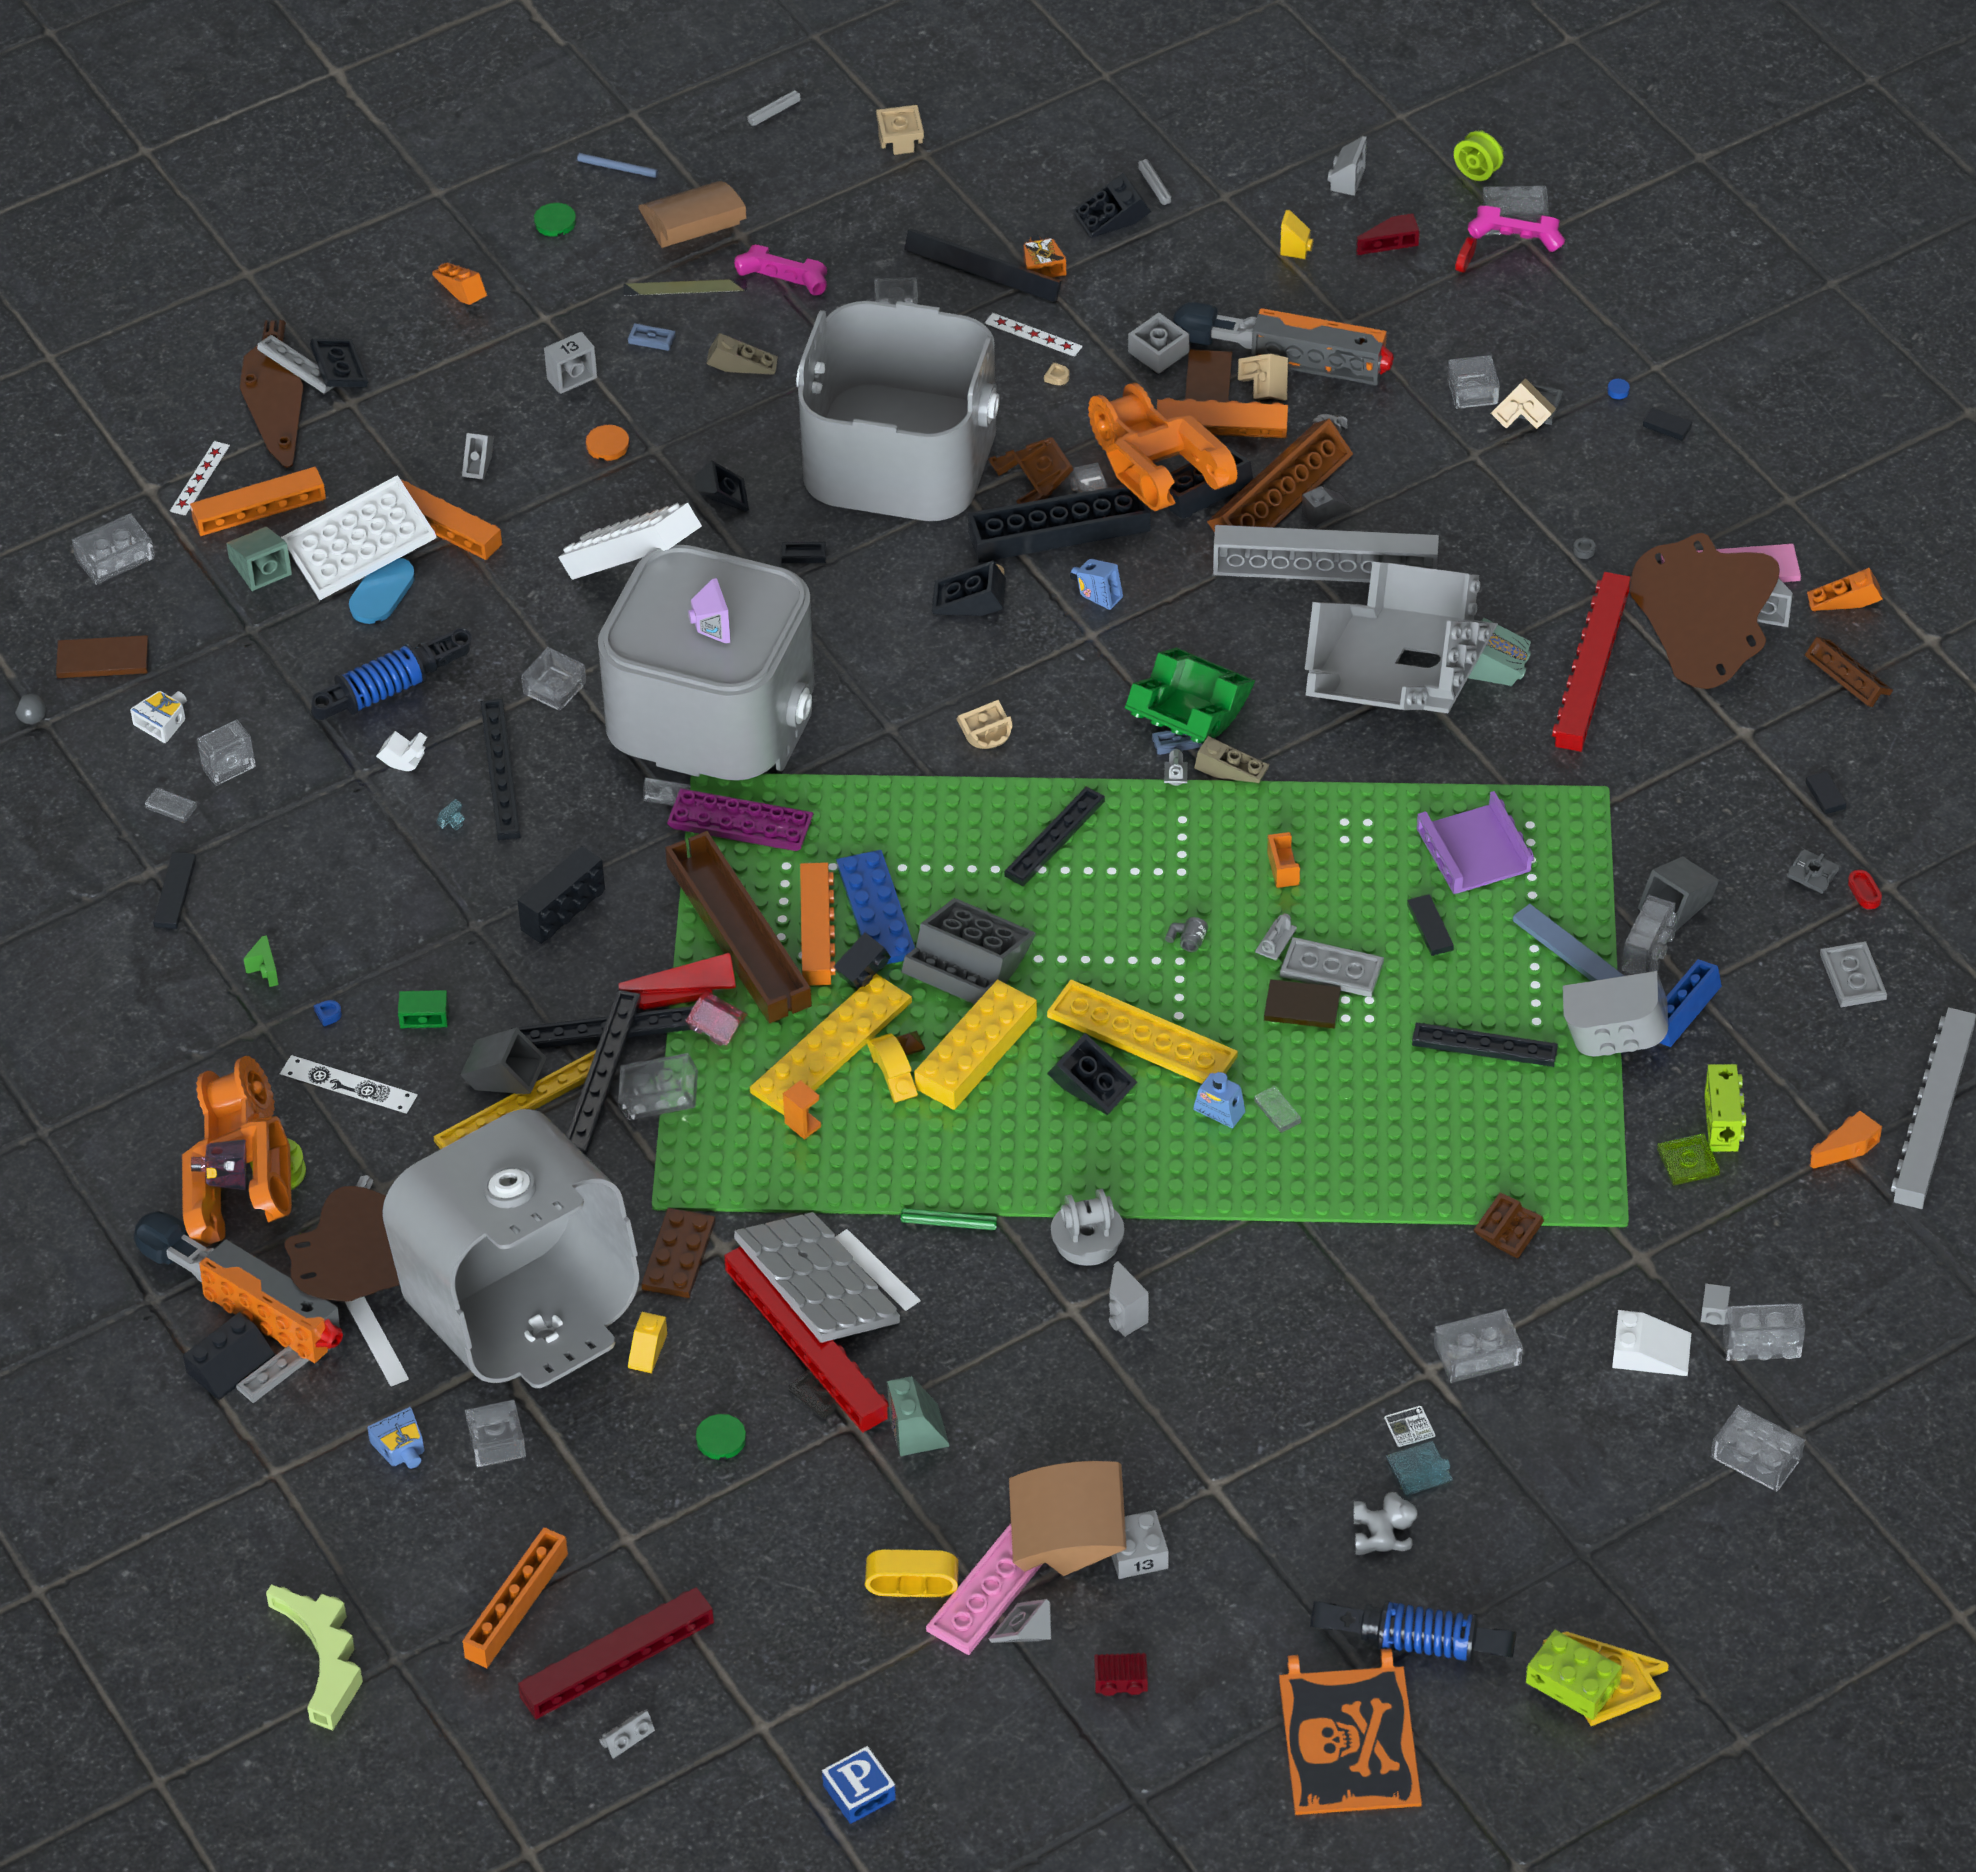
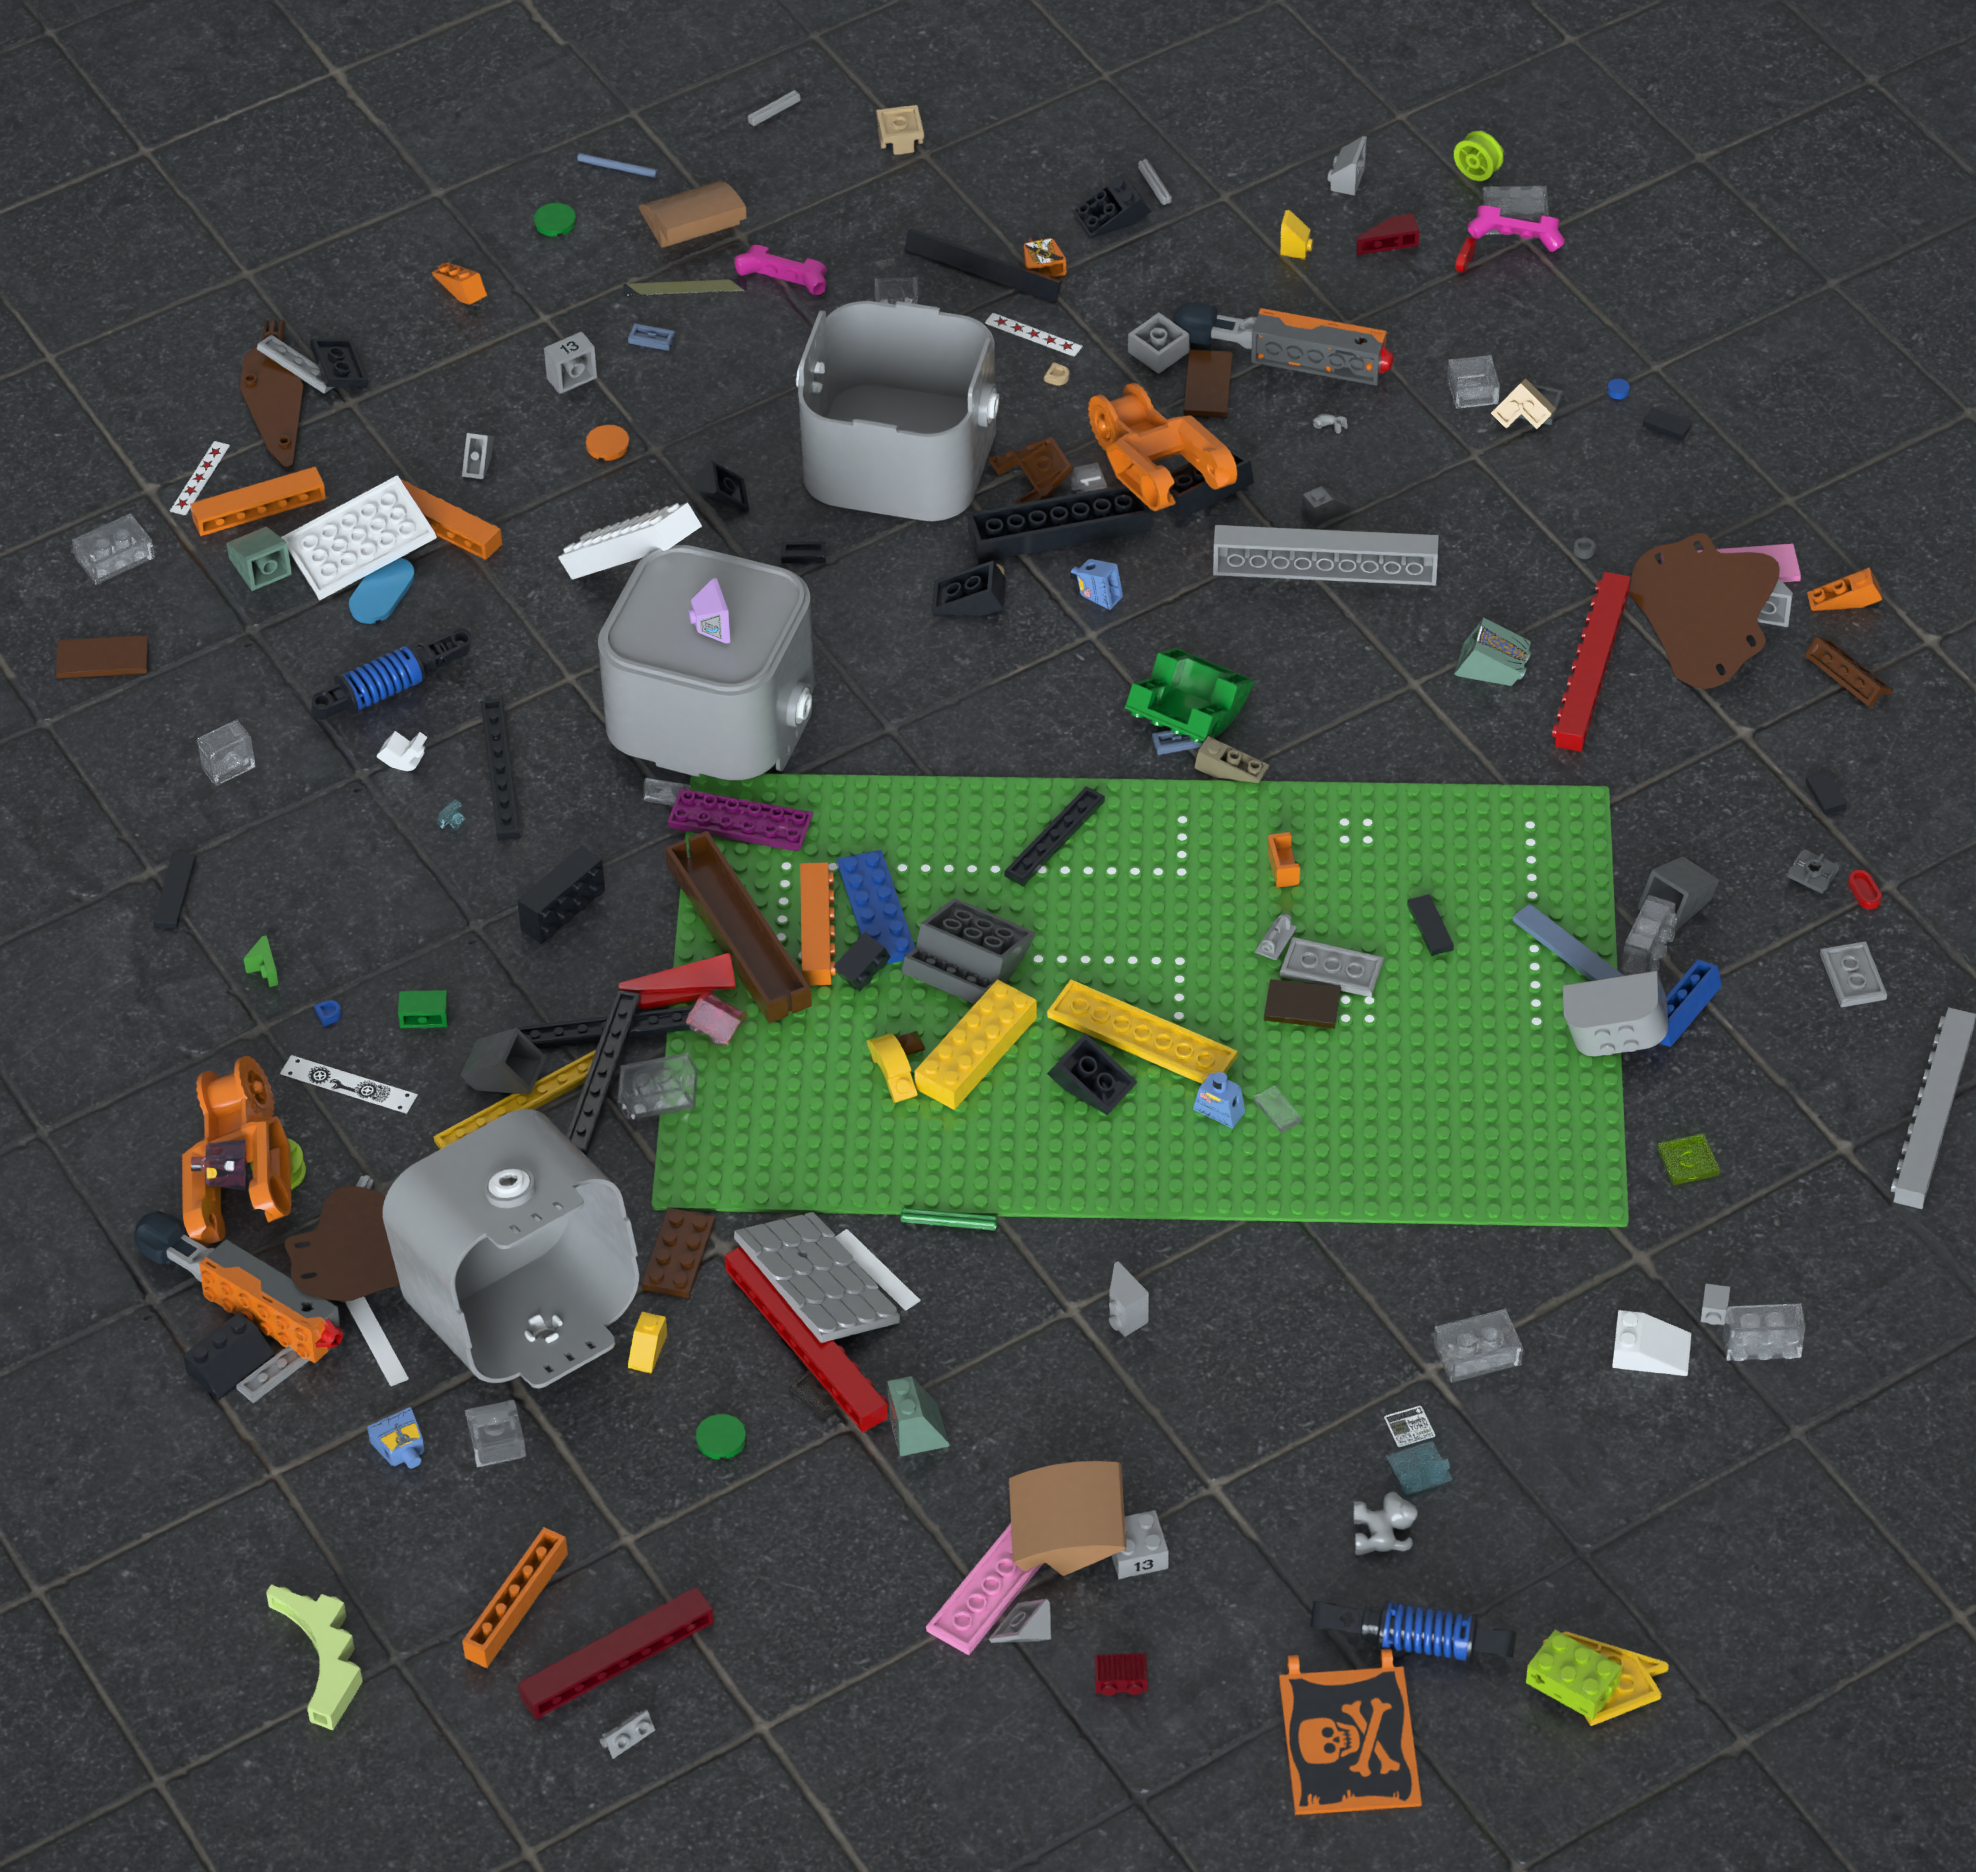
(31, 709): dark grey piece -> none
(160, 714): white torso -> none
(170, 805): clear tile -> none
(553, 679): clear container -> none
(739, 357): dark tan slope -> none
(796, 1109): orange panel -> none
(833, 1041): yellow plate -> none
(858, 1784): piece -> none
(911, 1573): yellow plant -> none
(986, 726): tan slope -> none
(1087, 1230): light grey piece -> none
(1175, 770): light grey hinge -> none
(1192, 933): flat silver piece -> none
(1231, 417): orange brick -> none
(1268, 373): tan panel -> none
(1286, 479): dark orange slope -> none
(1408, 608): light grey panel -> none
(1476, 846): medium lavender panel -> none
(1484, 1044): black tile -> none
(1508, 1225): reddish brown slope -> none
(1724, 1107): lime piece -> none
(1757, 1448): clear brick -> none
(1849, 1141): orange slope -> none

